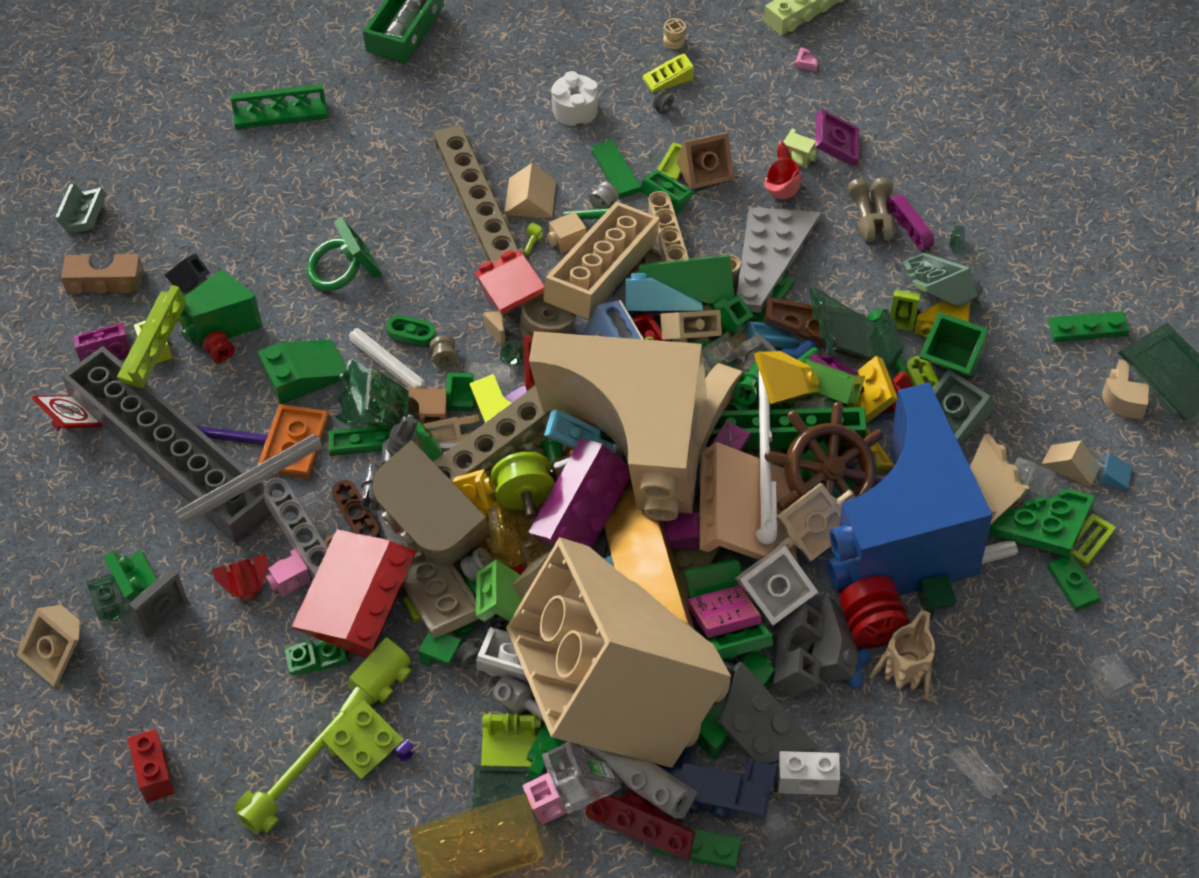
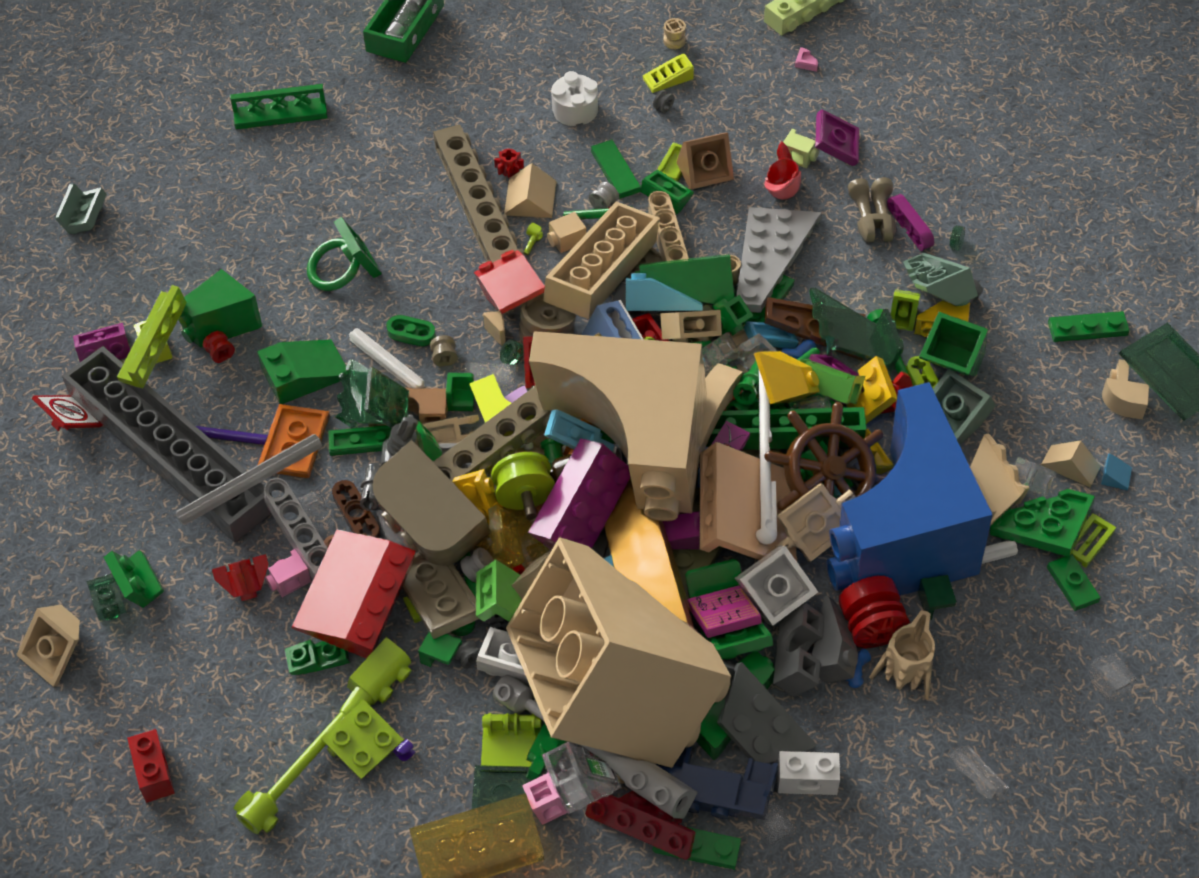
(121, 276): medium nougat arch -> none
(158, 602): dark grey tile -> none
(187, 272): black panel -> none
(509, 162): none -> red gear

